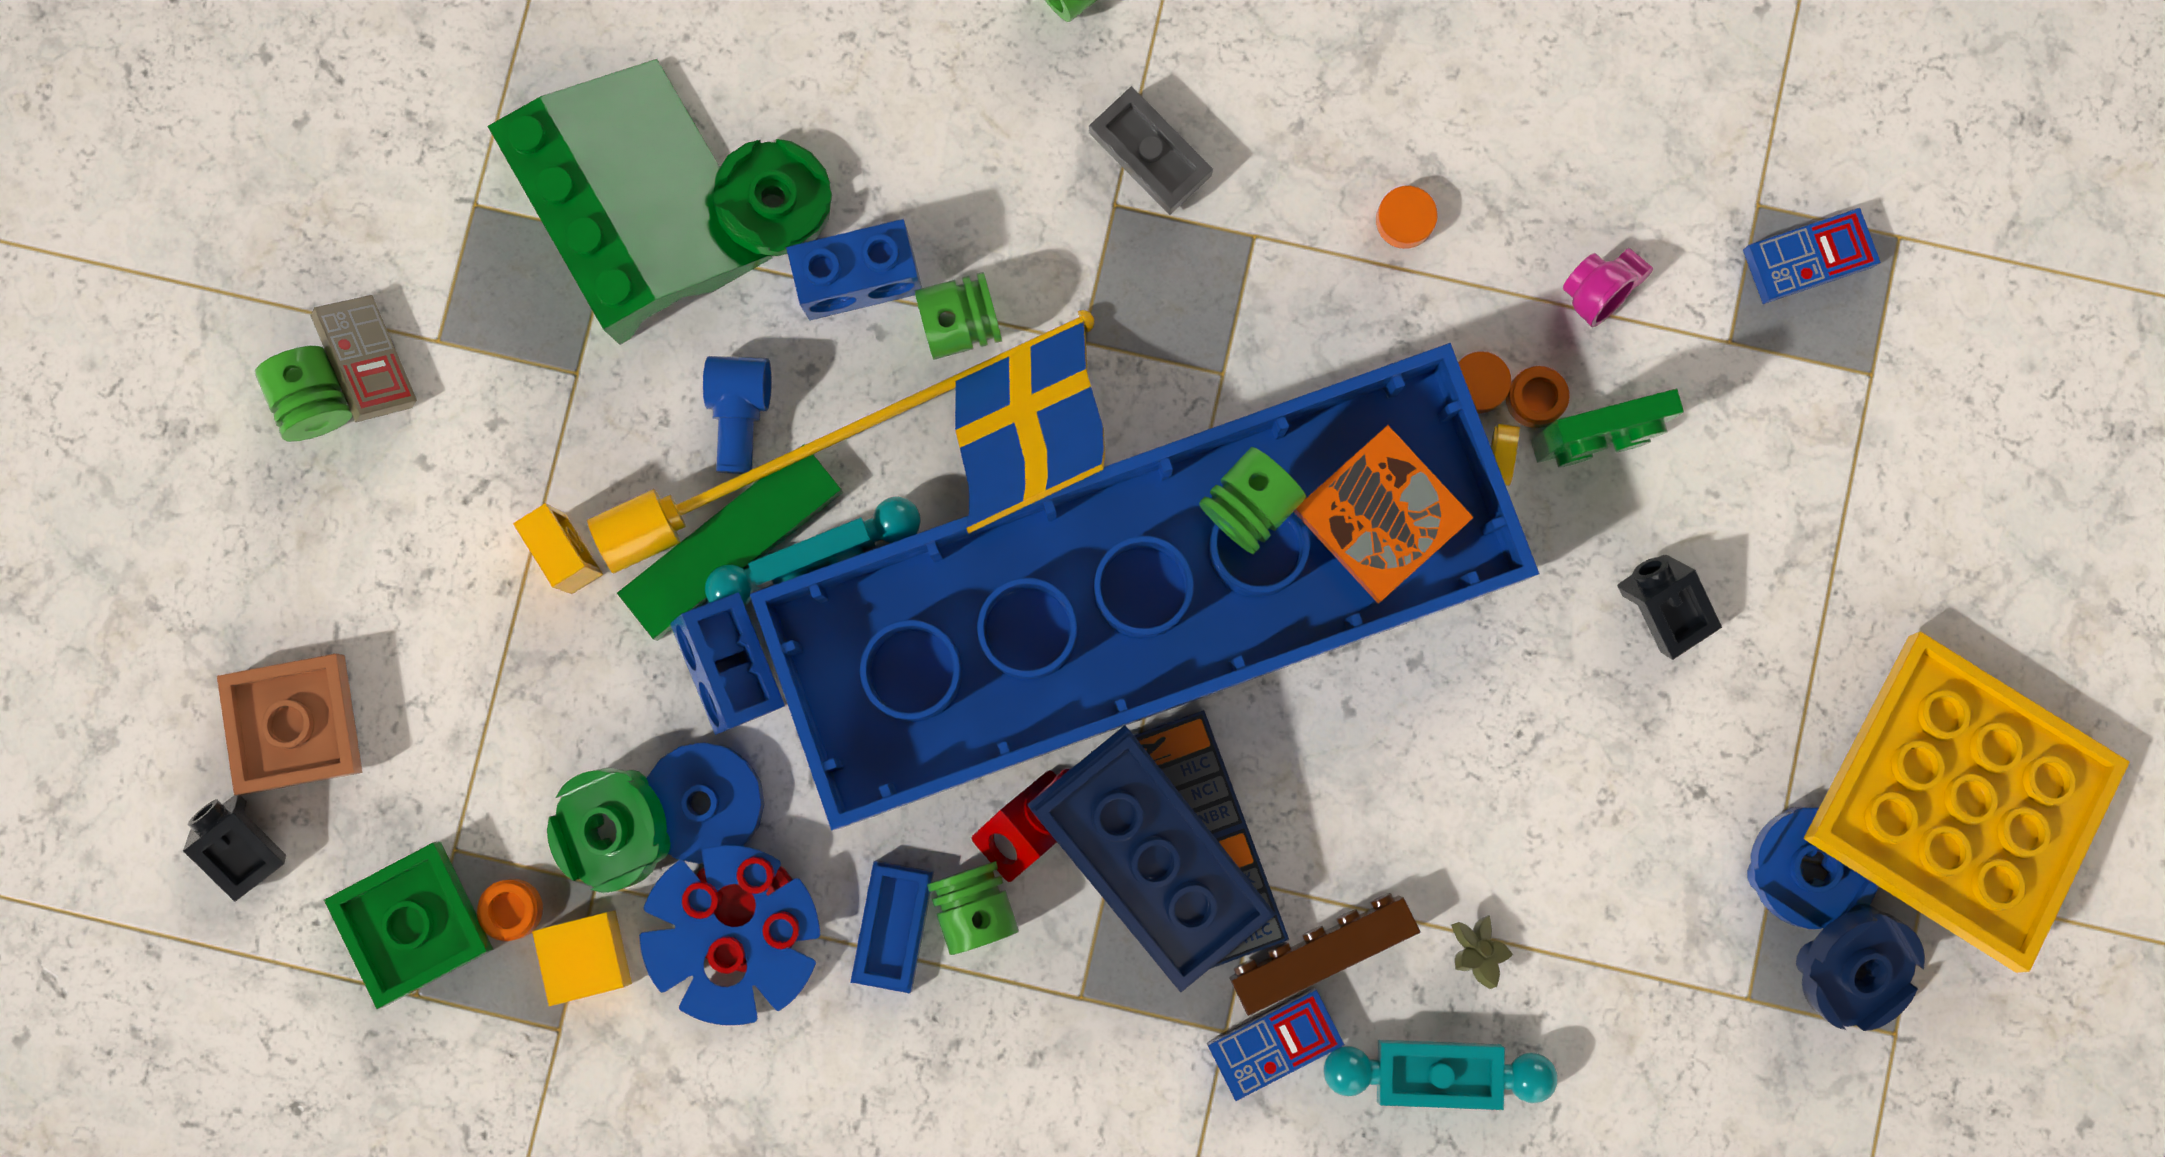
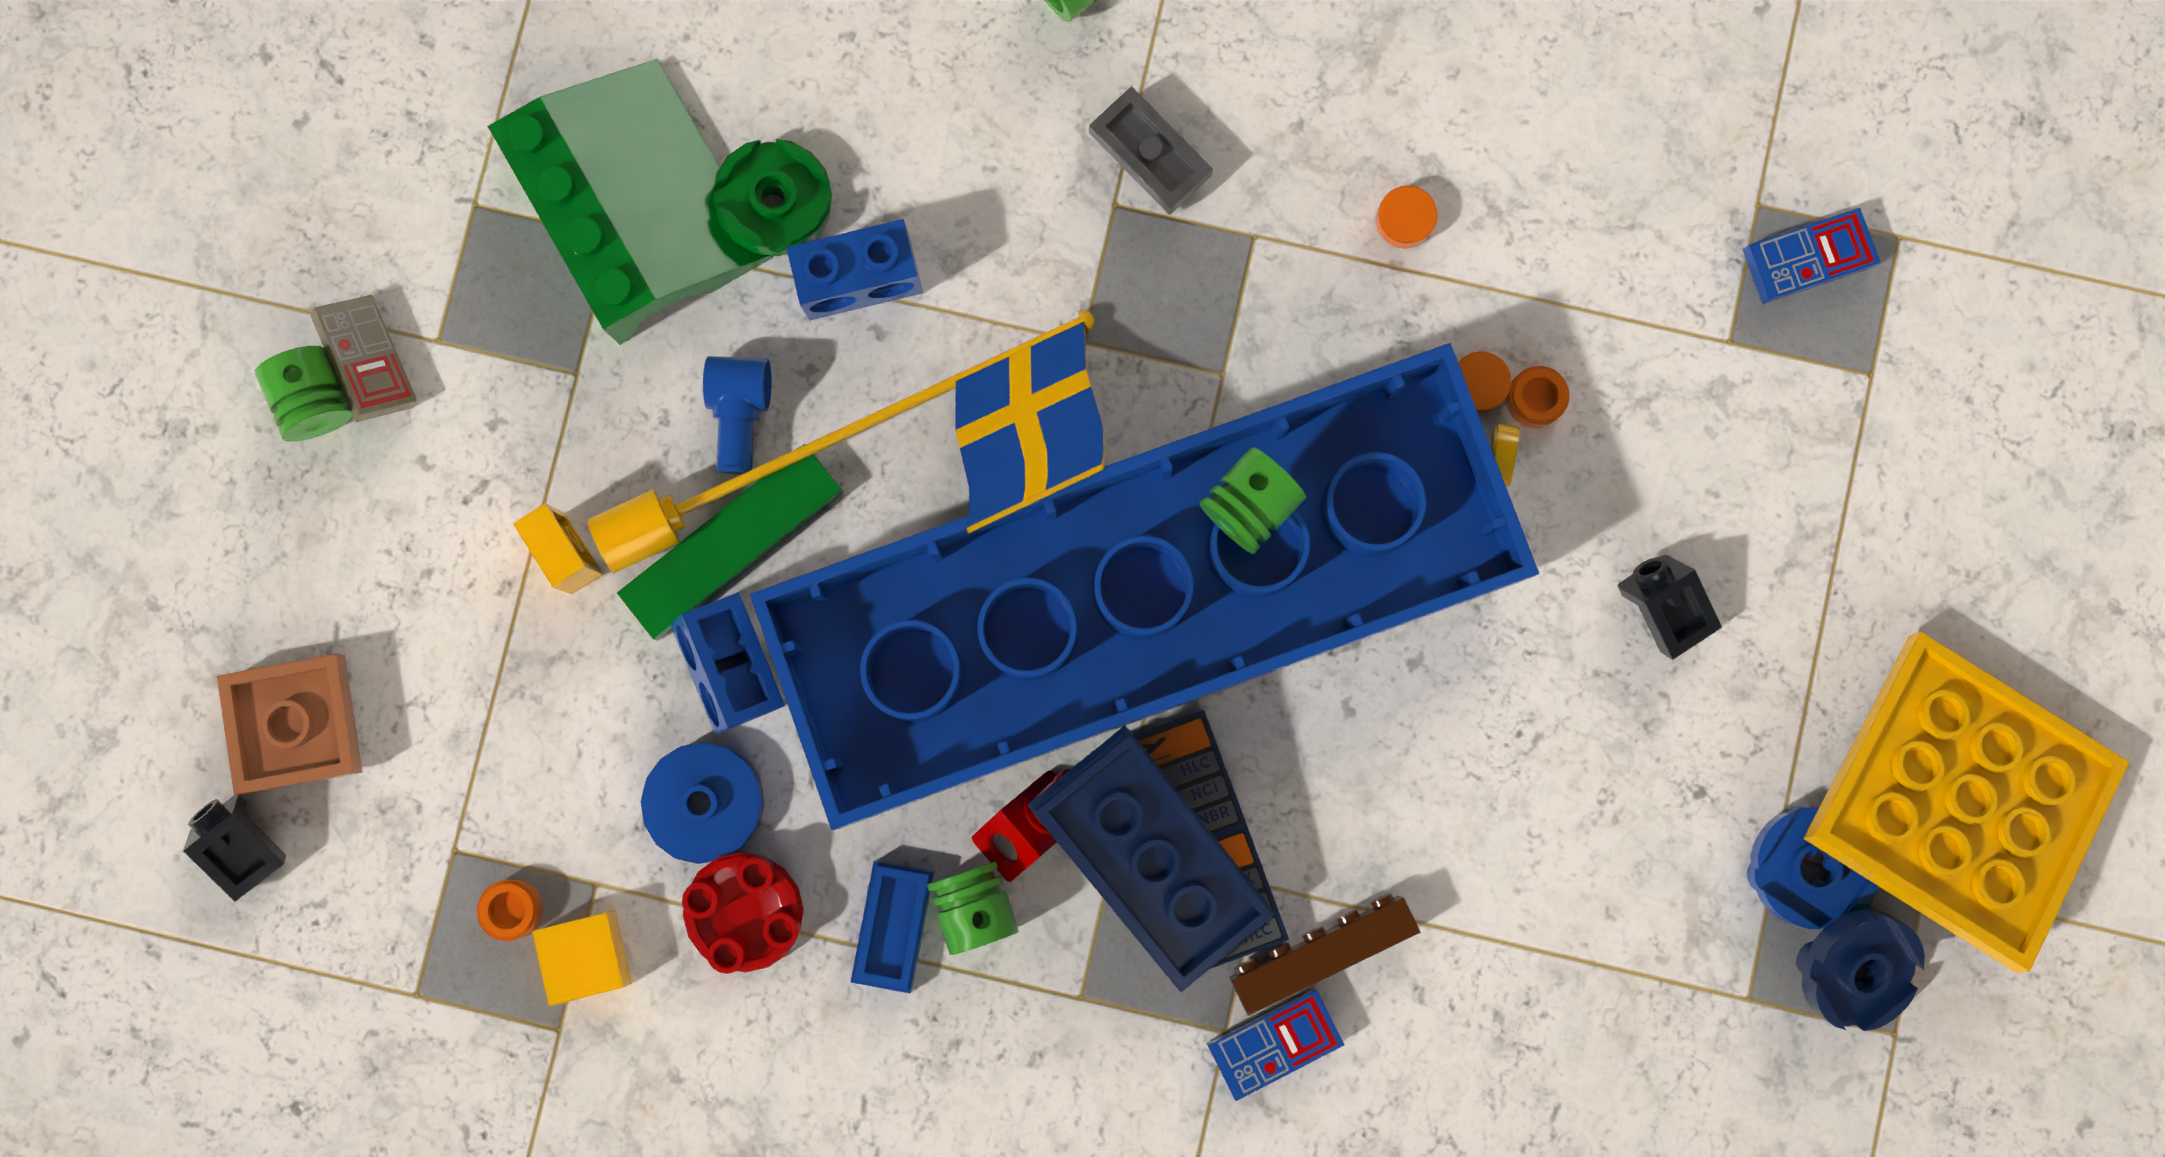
(408, 924): green plate -> none
(638, 822): green plate -> none
(681, 951): blue piece -> none
(891, 522): teal plate -> none
(973, 315): bright green piece -> none
(1383, 514): tile -> none
(1440, 1074): teal plate -> none
(1480, 953): olive plant -> none
(1602, 285): dark pink piece -> none
(1623, 424): green plate -> none

